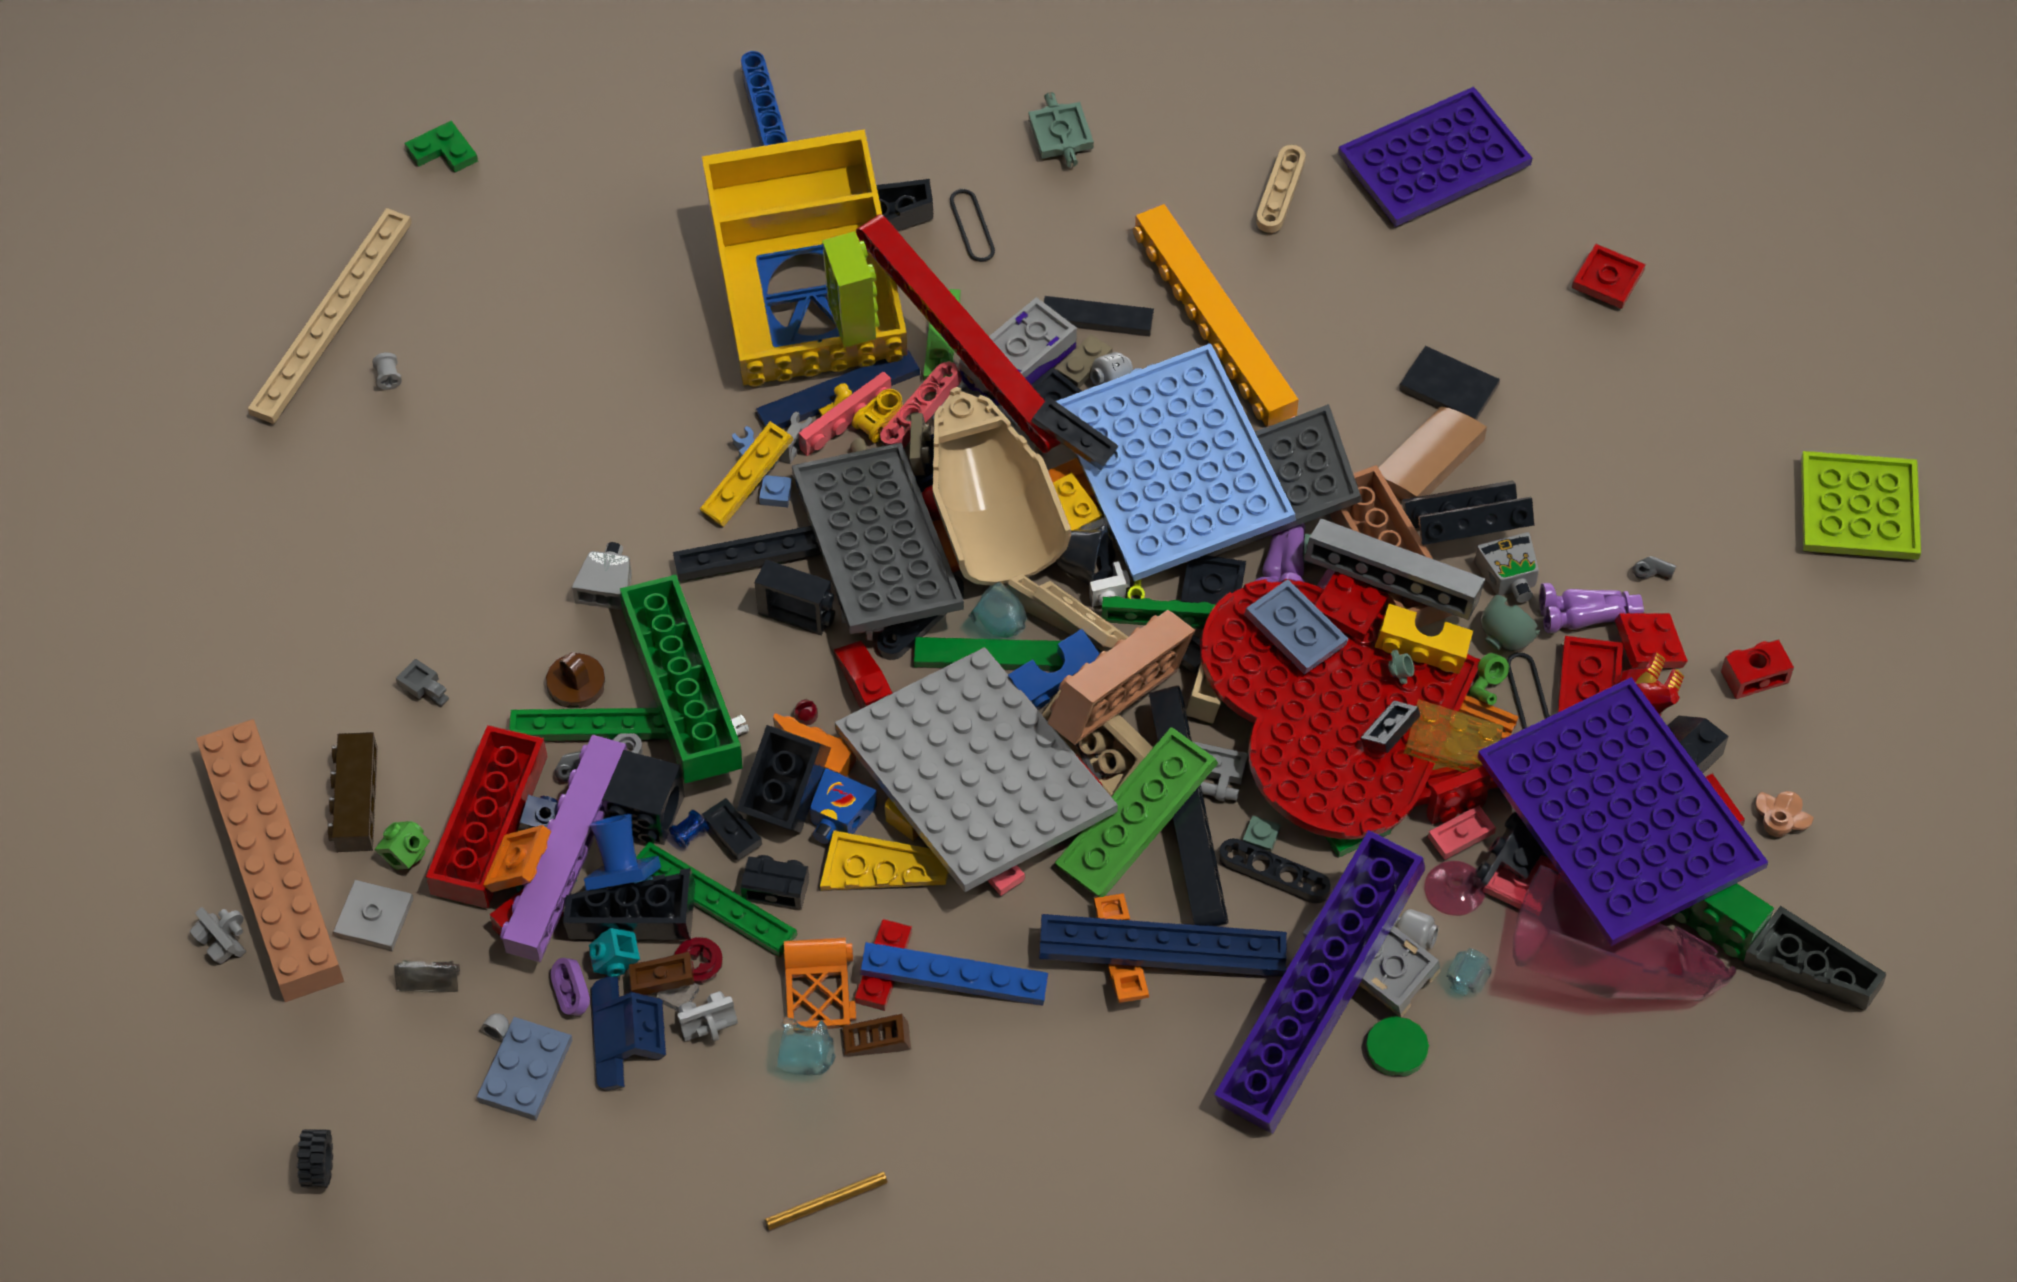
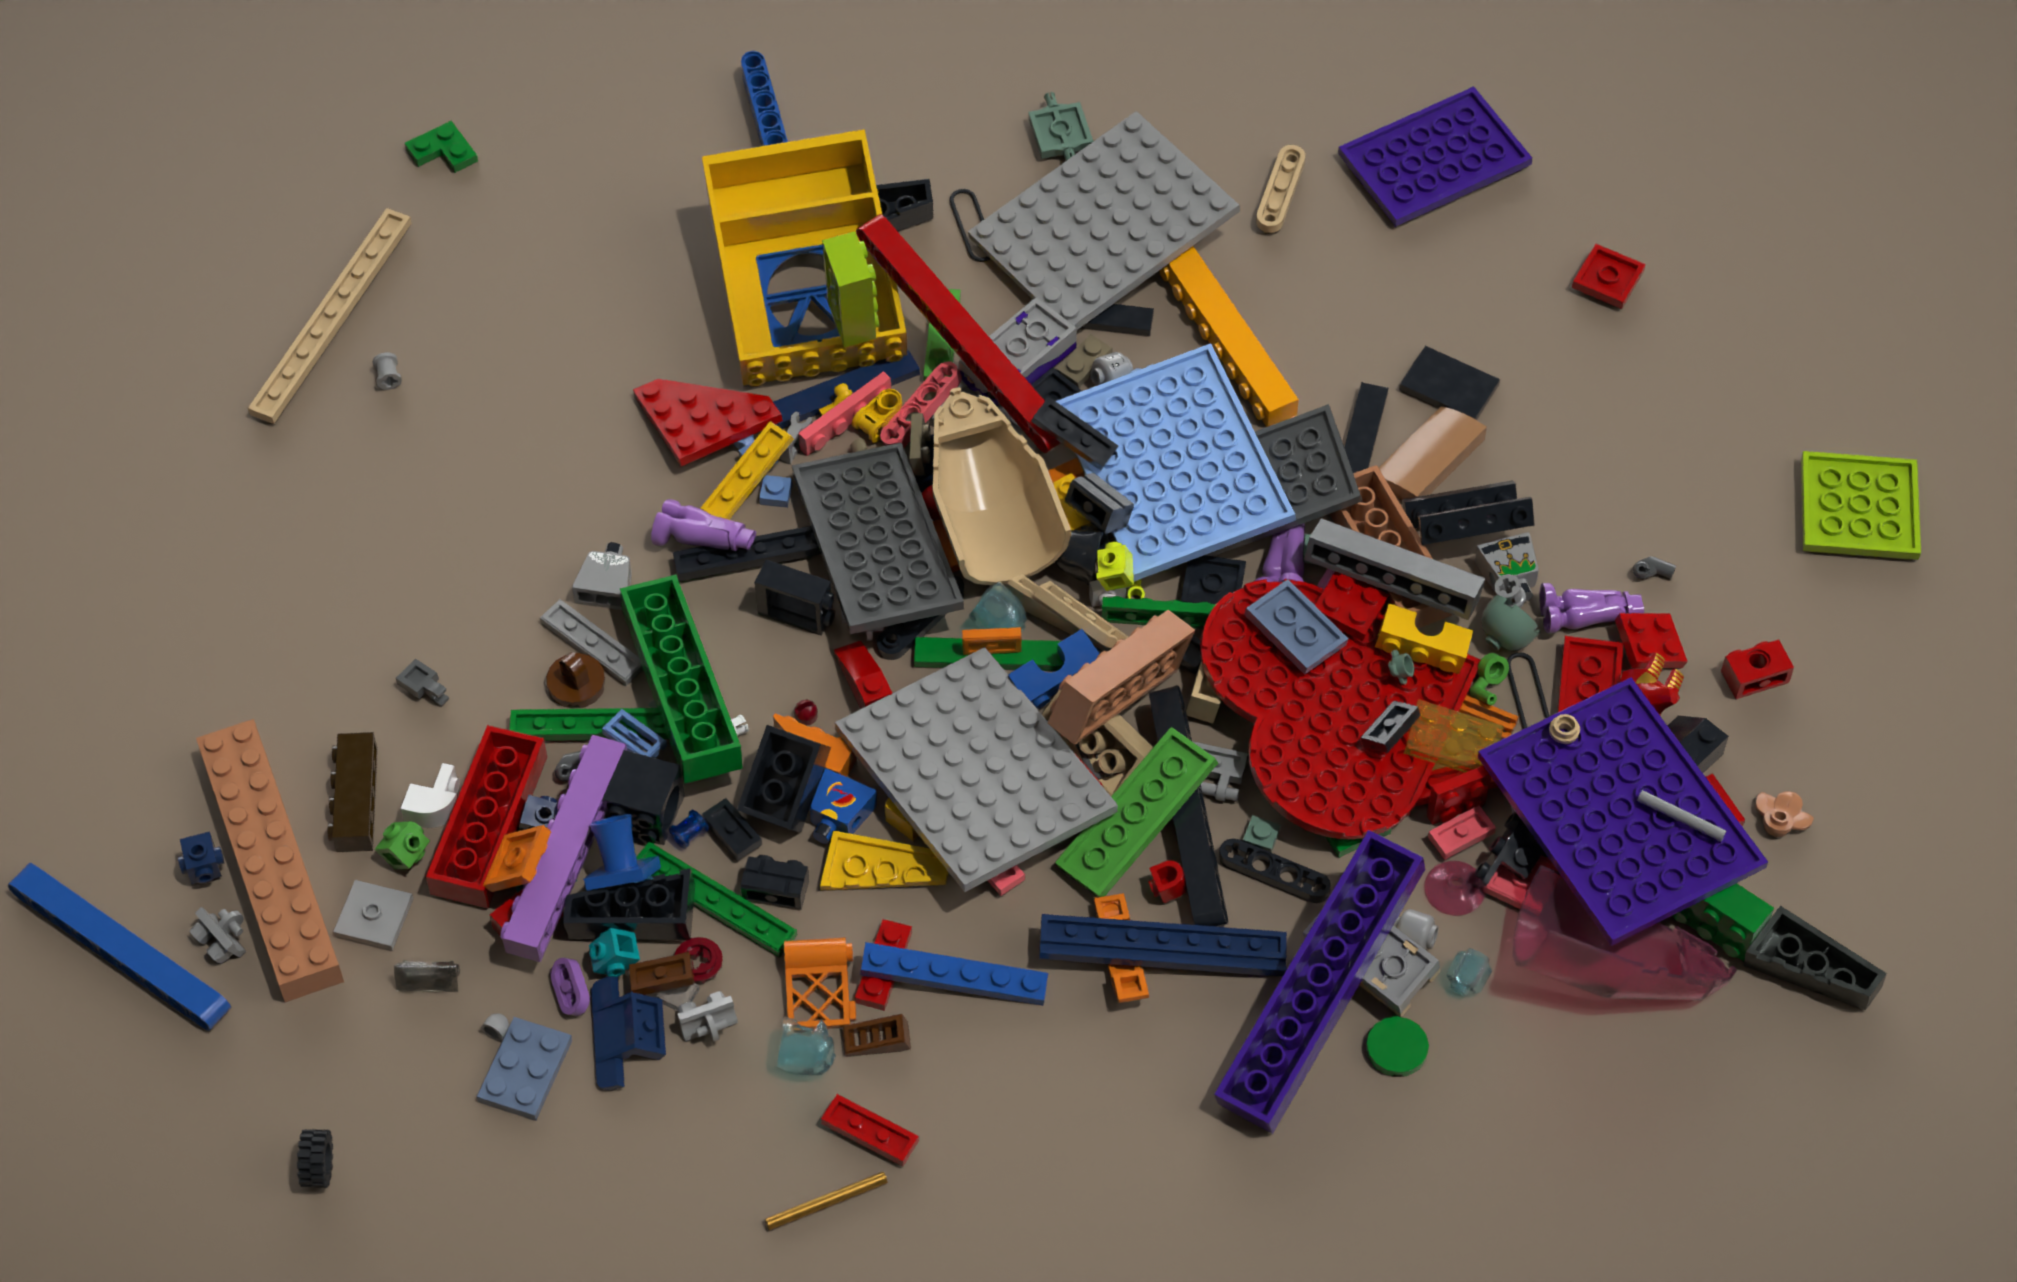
(119, 946): none -> blue beam
(200, 858): none -> dark blue brick
(432, 805): none -> white brick
(592, 641): none -> light grey tile
(651, 751): none -> medium blue tile
(699, 528): none -> medium lavender piece
(703, 418): none -> red plate
(870, 1130): none -> red plate
(994, 640): none -> orange tile
(1099, 503): none -> black brick
(1104, 221): none -> light grey plate
(1115, 566): none -> neon yellow brick
(1167, 880): none -> red plate
(1365, 425): none -> black tile
(1515, 586): none -> light grey bush
(1564, 722): none -> tan plate
(1681, 816): none -> light grey bar

